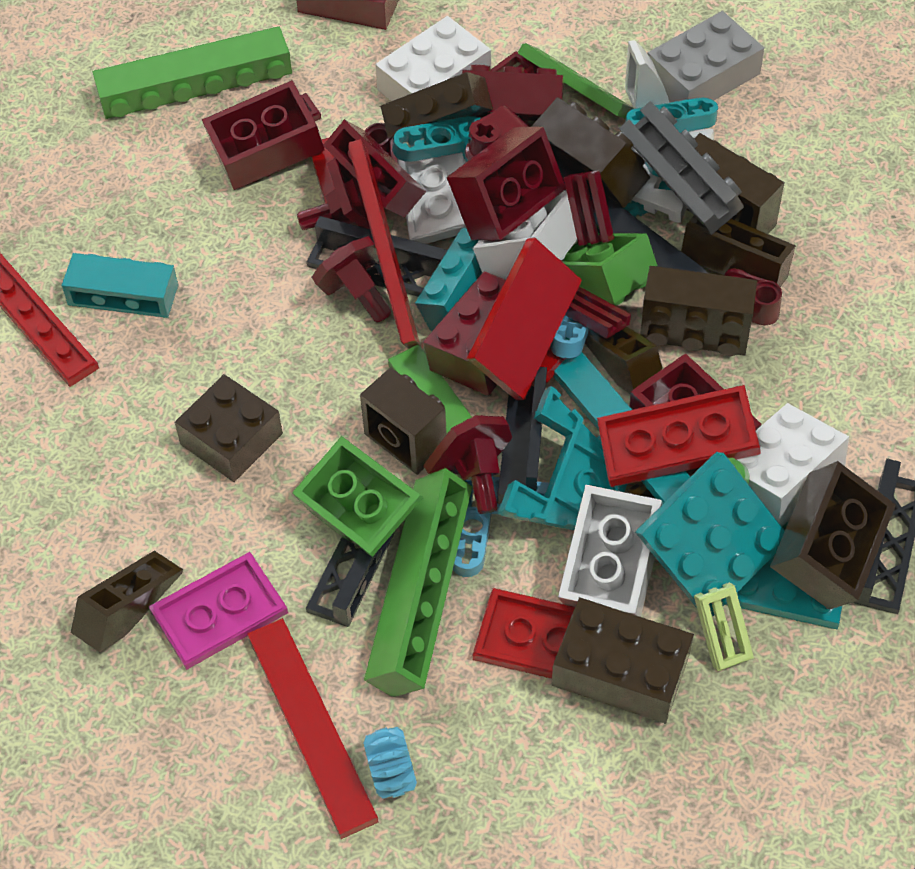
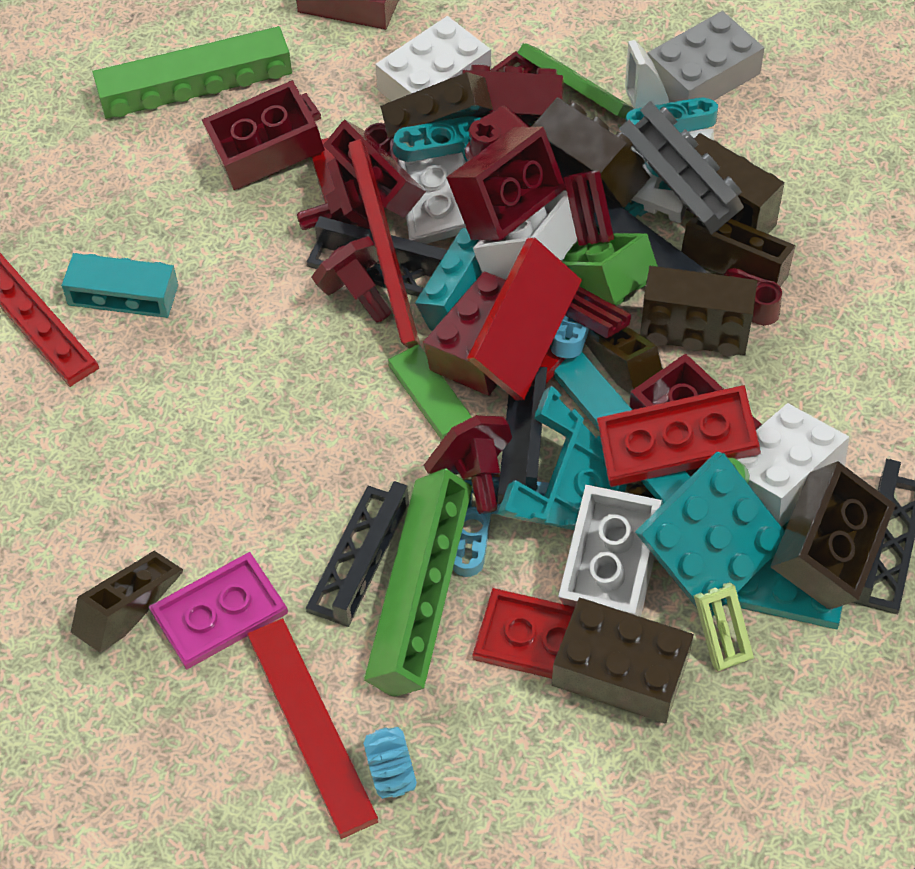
(229, 427): dark brown brick -> none
(356, 496): bright green slope -> none
(403, 418): dark brown brick -> none

